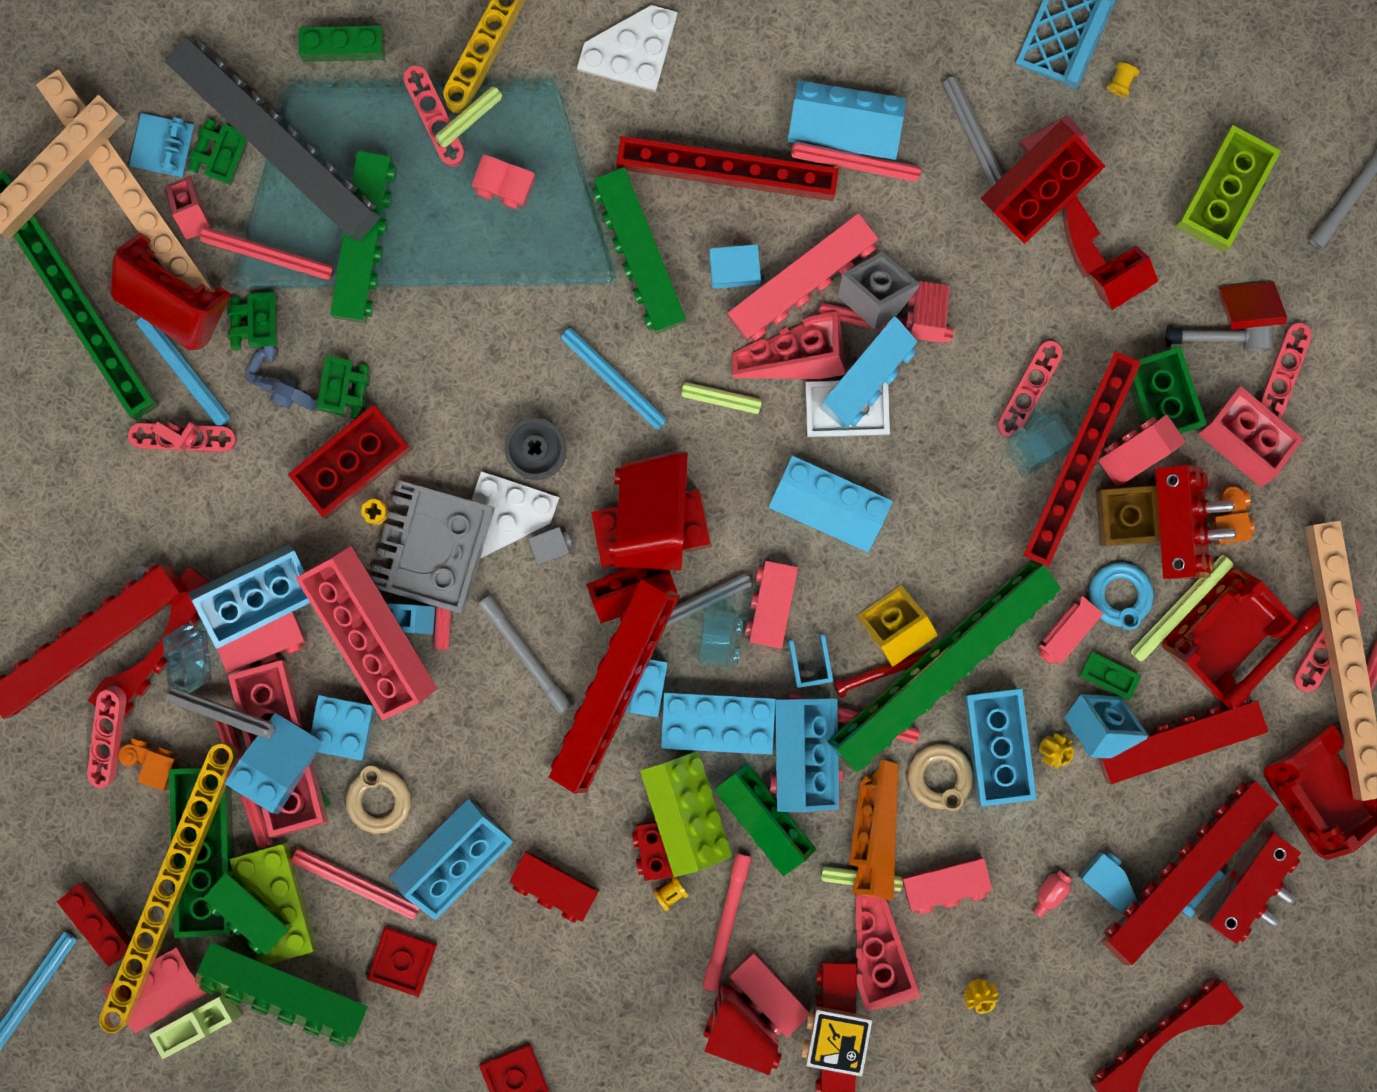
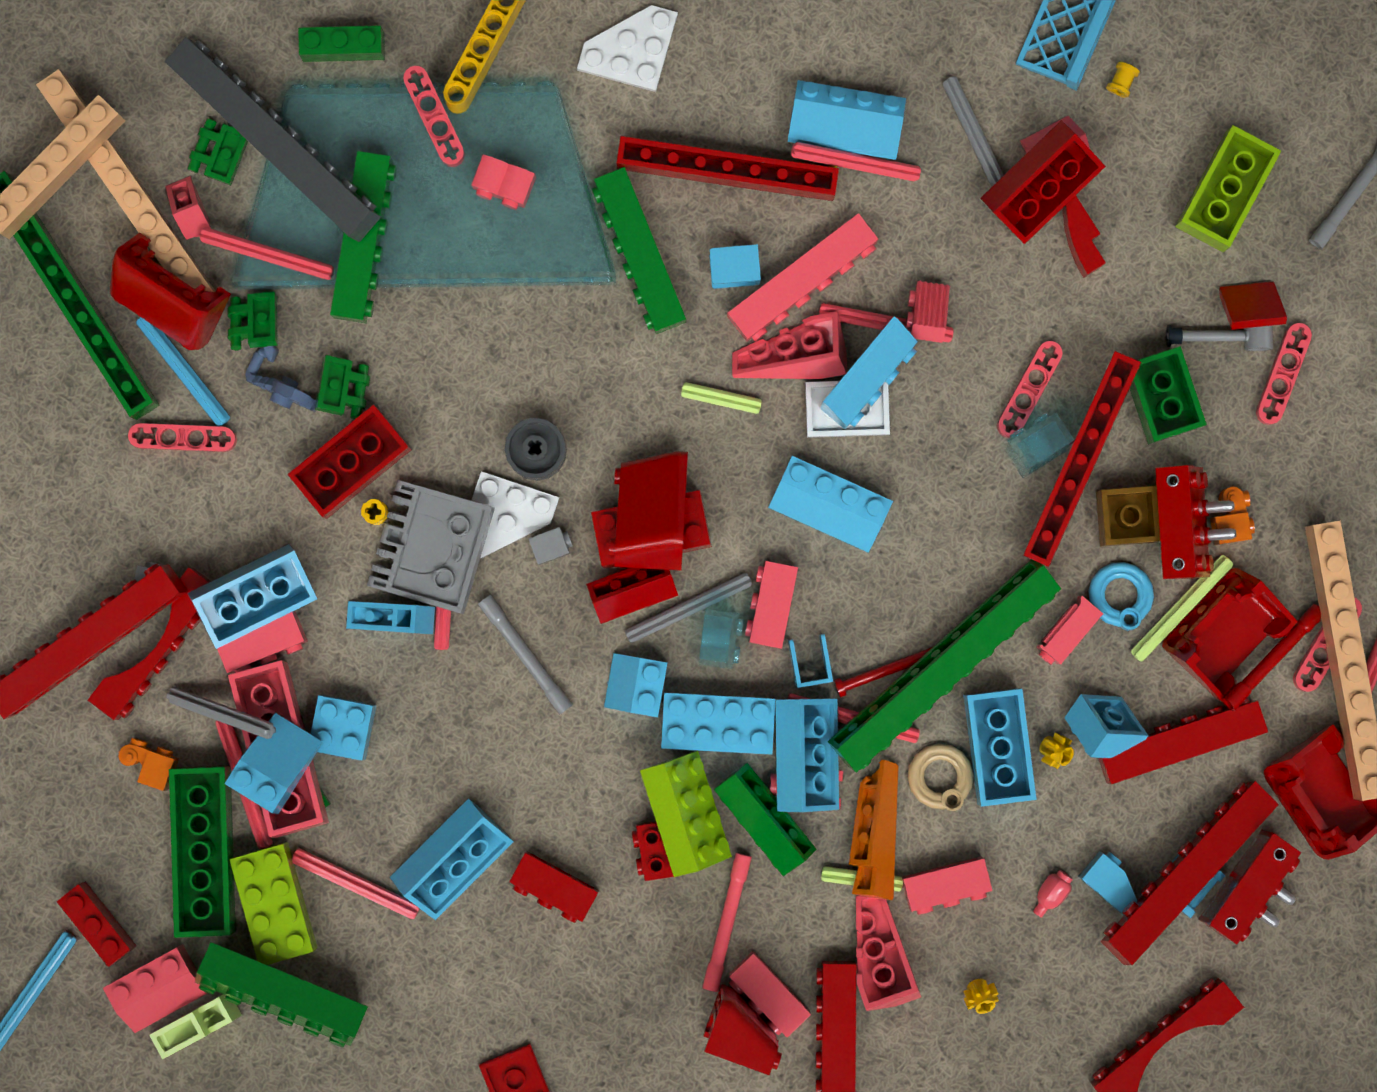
(109, 738): coral beam -> none
(159, 897): yellow beam -> none
(161, 145): medium azure hinge -> none
(171, 433): coral bracket -> none
(188, 657): clear light blue brick -> none
(246, 913): green brick -> none
(366, 633): coral brick -> none
(393, 783): tan piece -> none
(402, 961): red tile -> none
(468, 116): yellowish green axle -> none
(613, 378): medium azure axle -> none
(613, 686): red brick -> none
(670, 893): yellow bush -> none
(837, 1040): piece -> none
(877, 289): light grey slope -> none
(897, 625): yellow slope -> none
(1109, 676): green plate -> none
(1124, 277): red brick -> none
(1141, 449): coral brick -> none
(1251, 437): coral slope -> none

